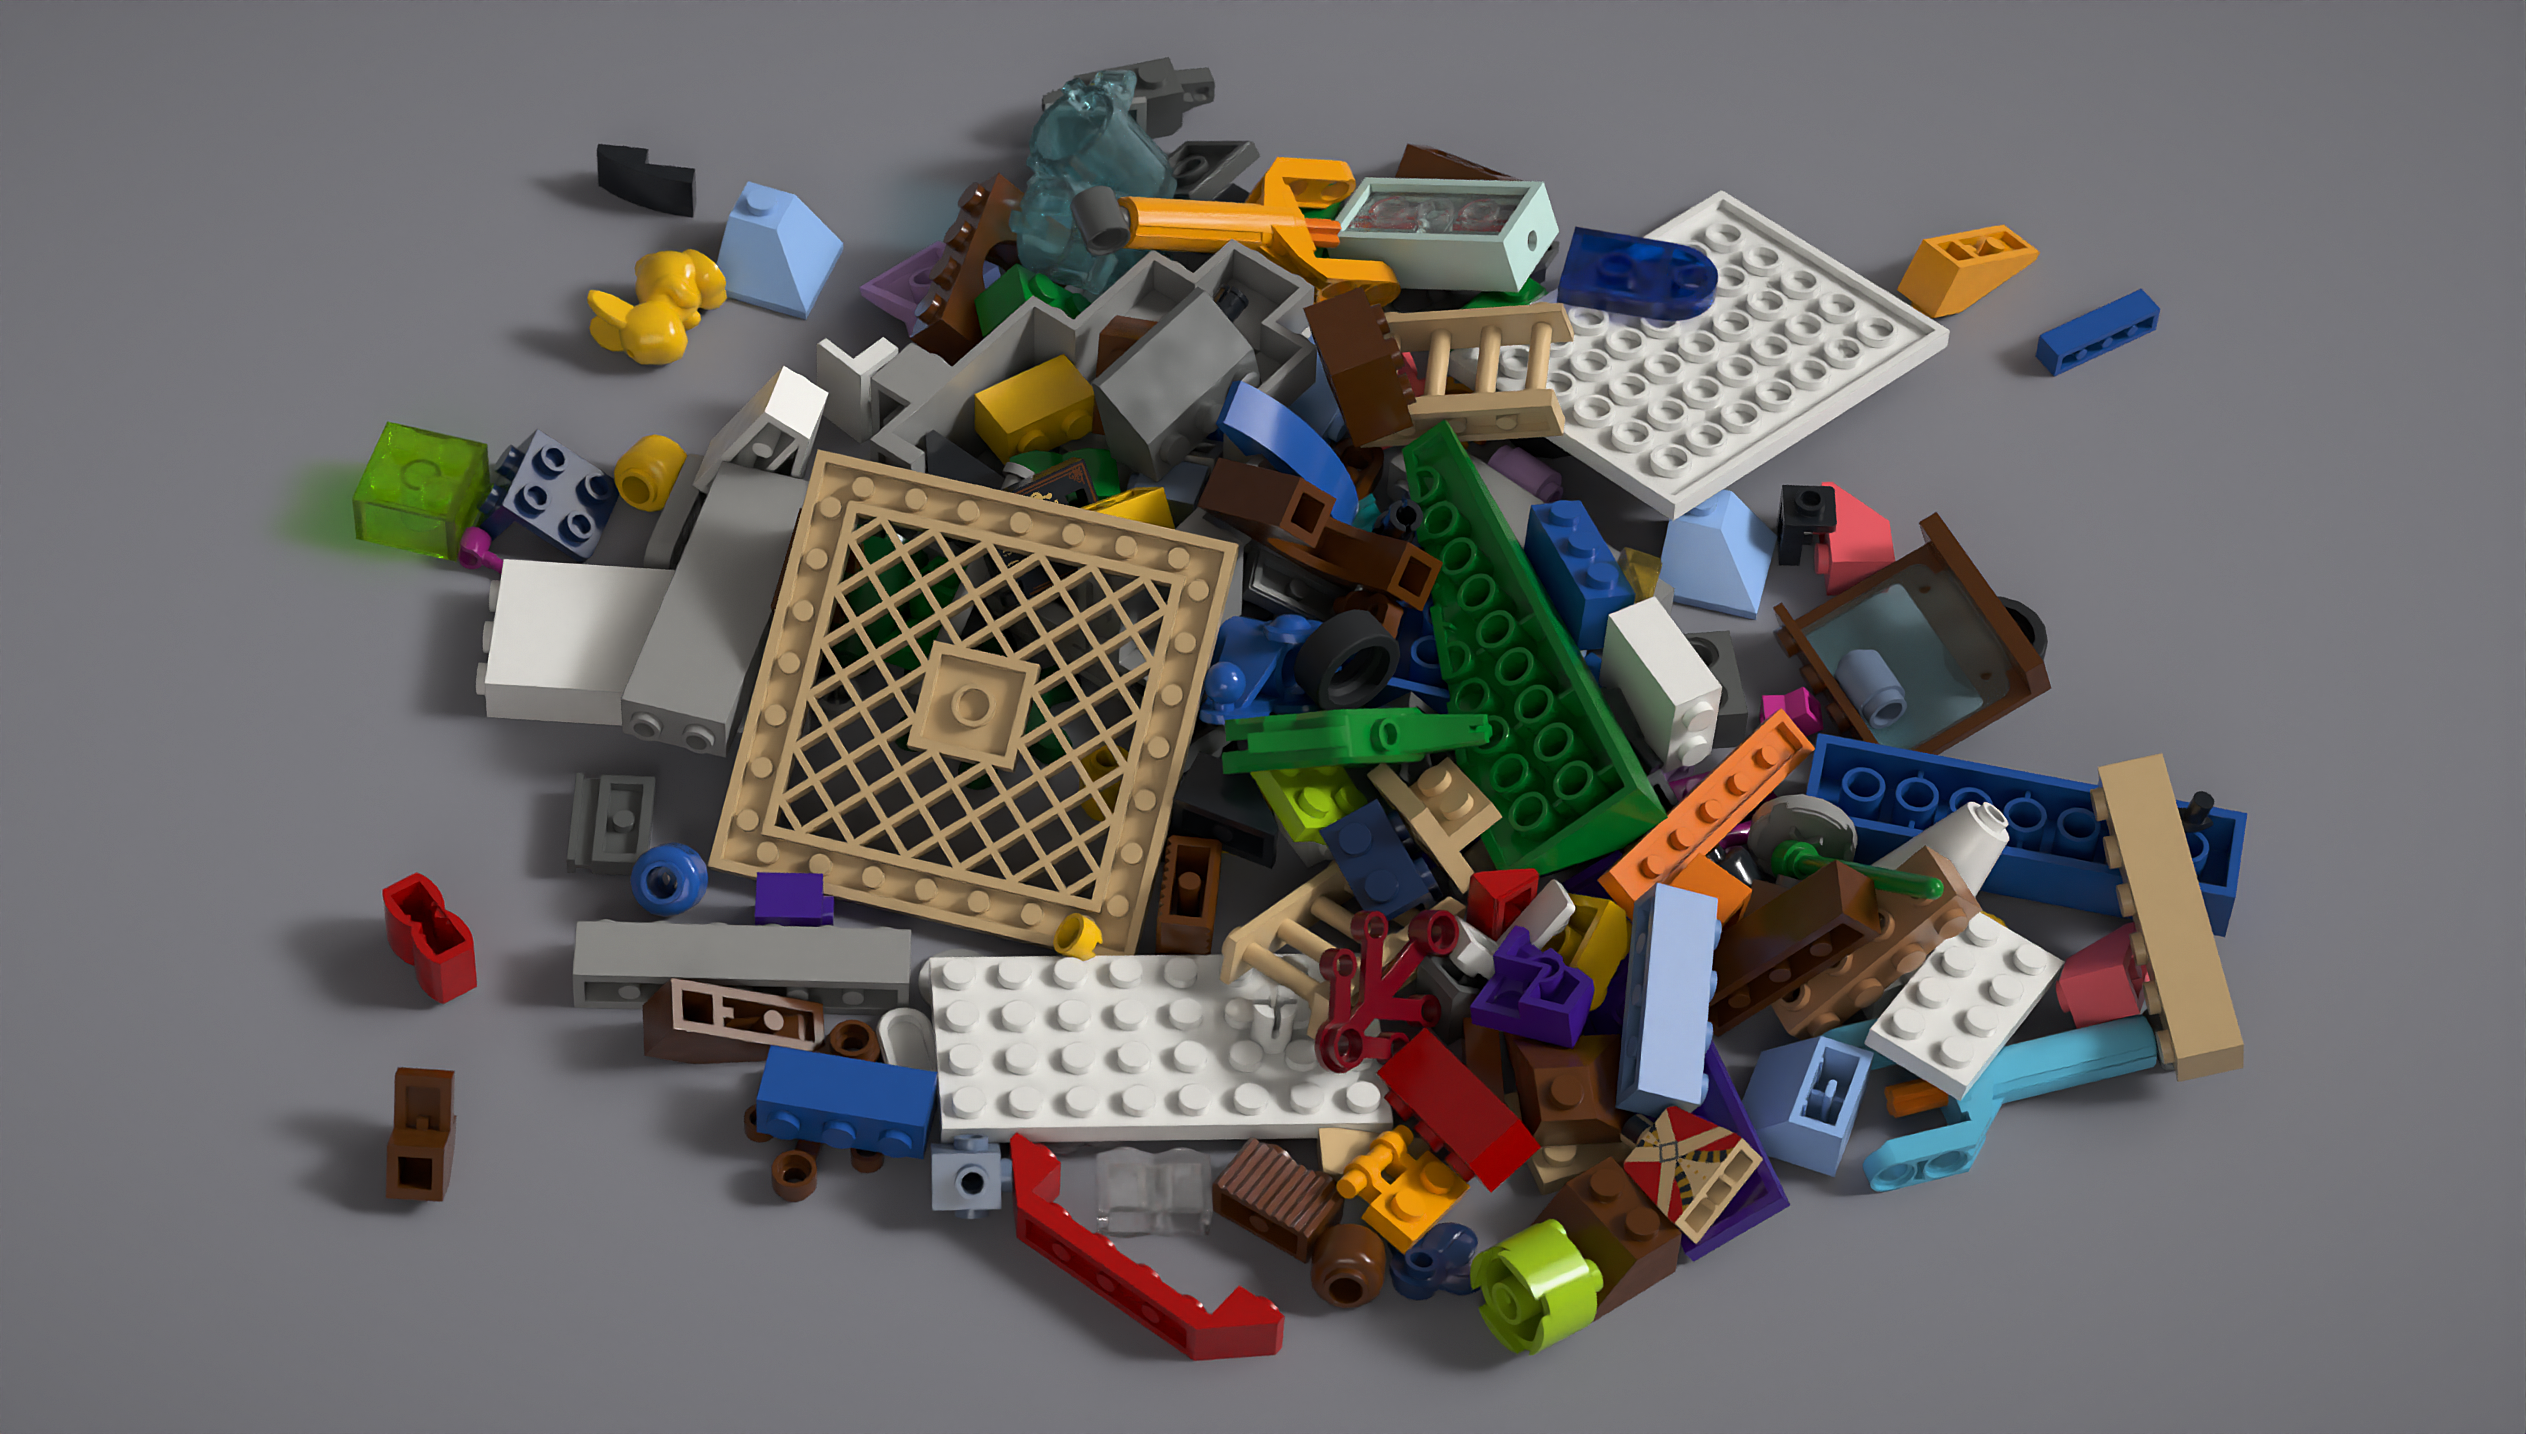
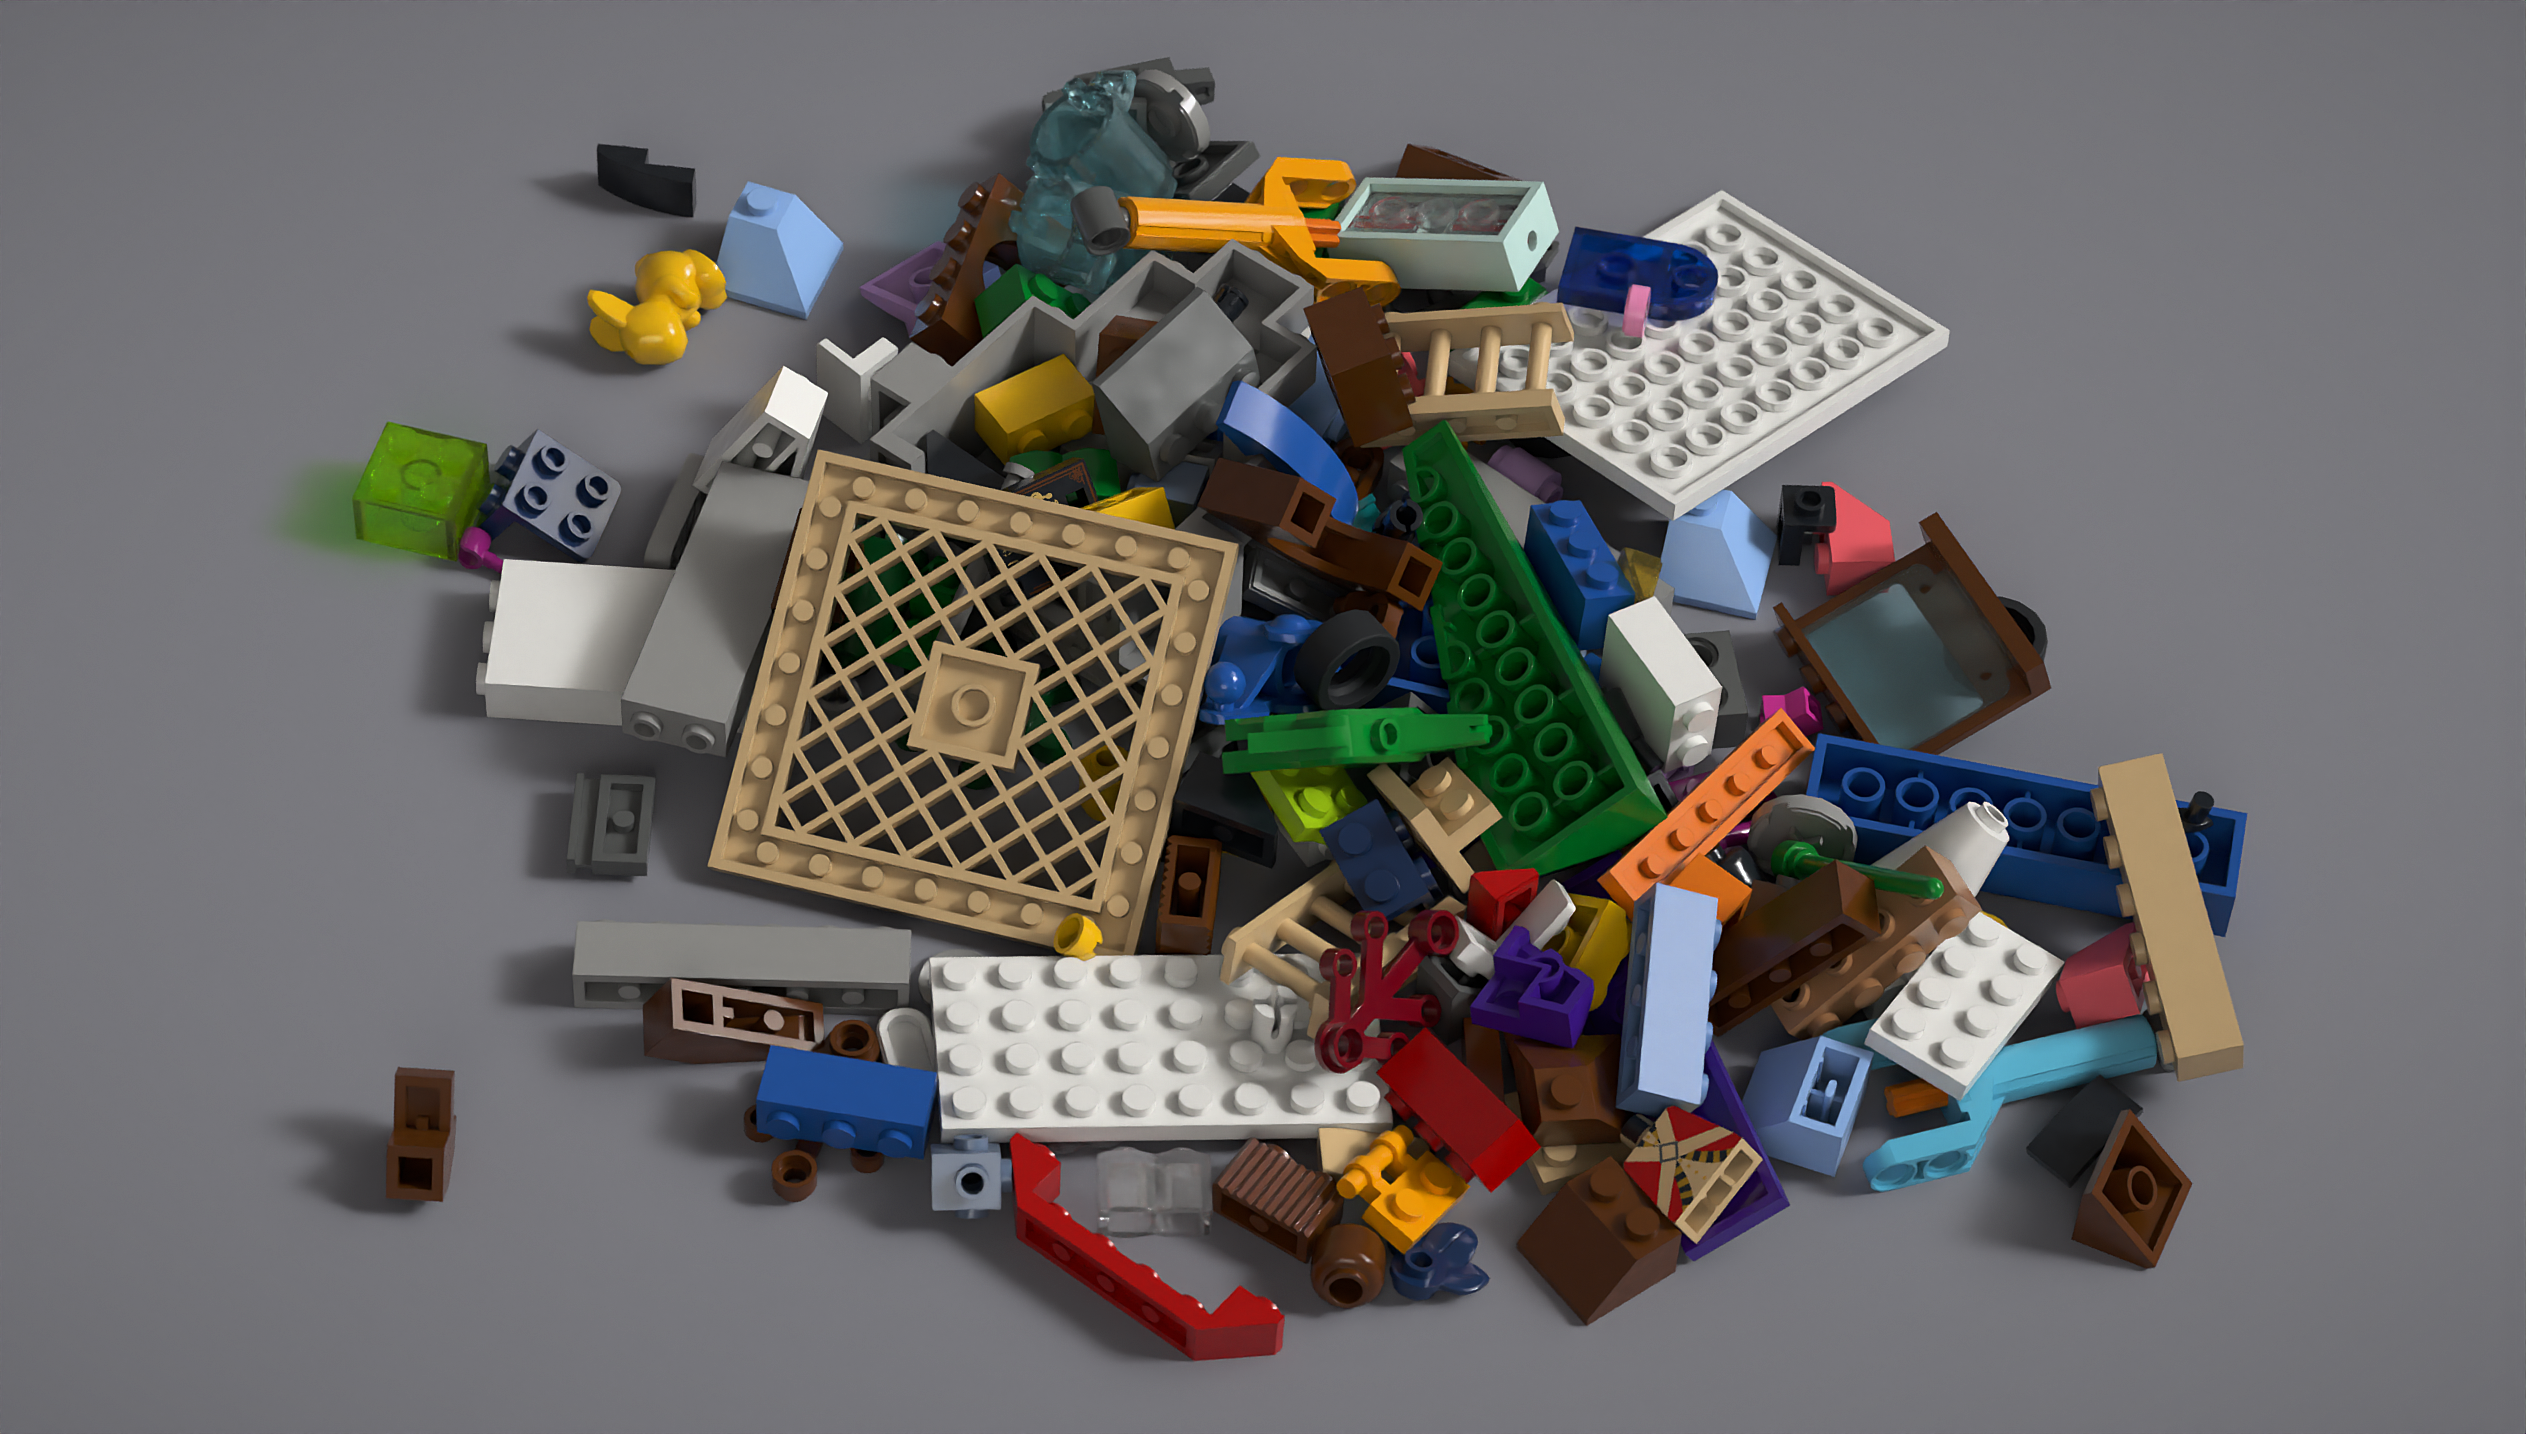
(429, 938): red brick -> none
(649, 472): yellow head -> none
(659, 894): blue head -> none
(792, 900): dark purple brick -> none
(1173, 116): none -> light grey tile
(1536, 1288): lime brick -> none
(1636, 310): none -> bright pink tile
(1871, 687): sand blue brick -> none
(1963, 268): light orange slope -> none
(2080, 1130): none -> black slope
(2097, 332): blue piece -> none
(2131, 1196): none -> reddish brown slope

